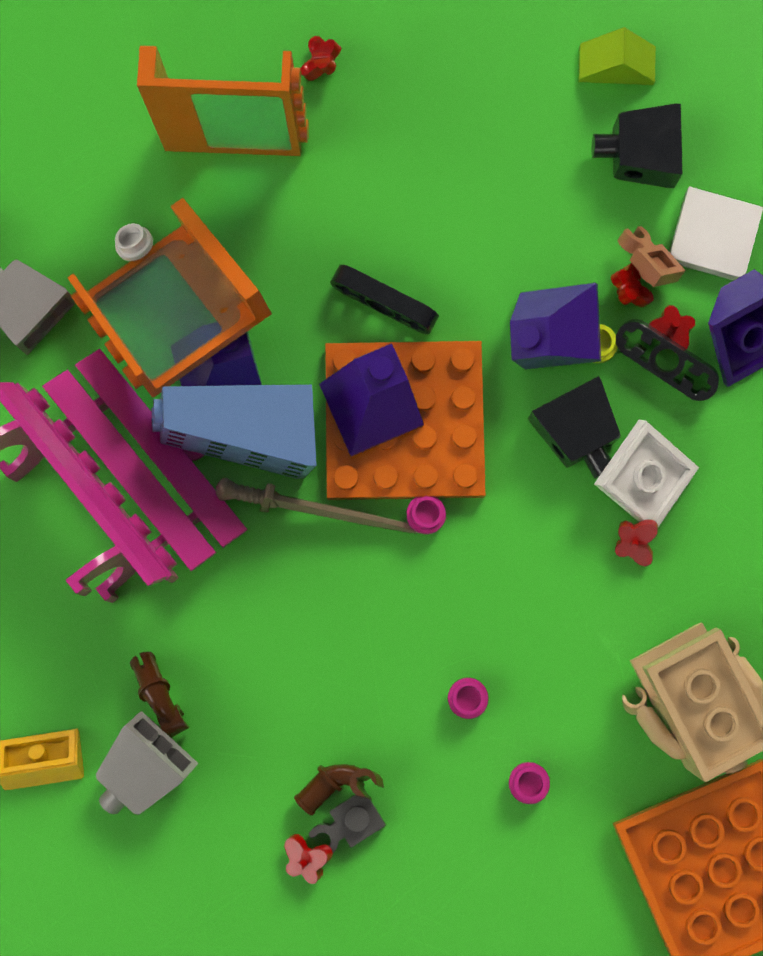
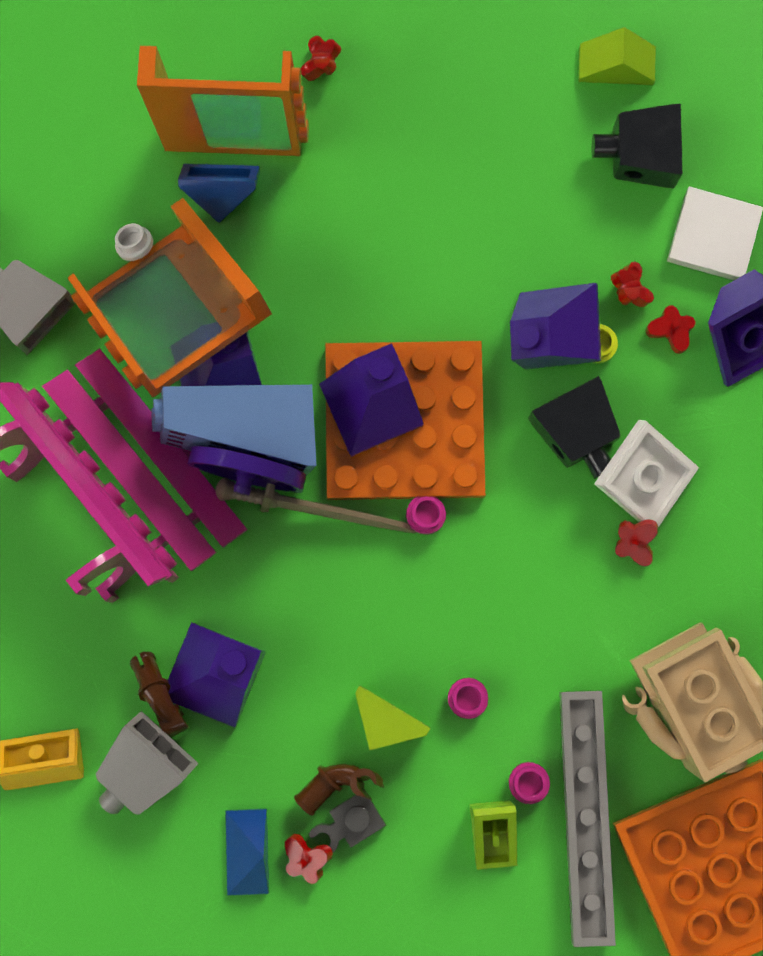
(214, 674): none -> dark purple slope
(218, 187): none -> blue slope
(246, 470): none -> dark purple piece
(247, 852): none -> blue slope
(384, 299): black beam -> none
(386, 723): none -> lime slope
(494, 834): none -> lime slope
(587, 819): none -> light grey plate
(652, 261): nougat plate -> none
(697, 368): black beam -> none

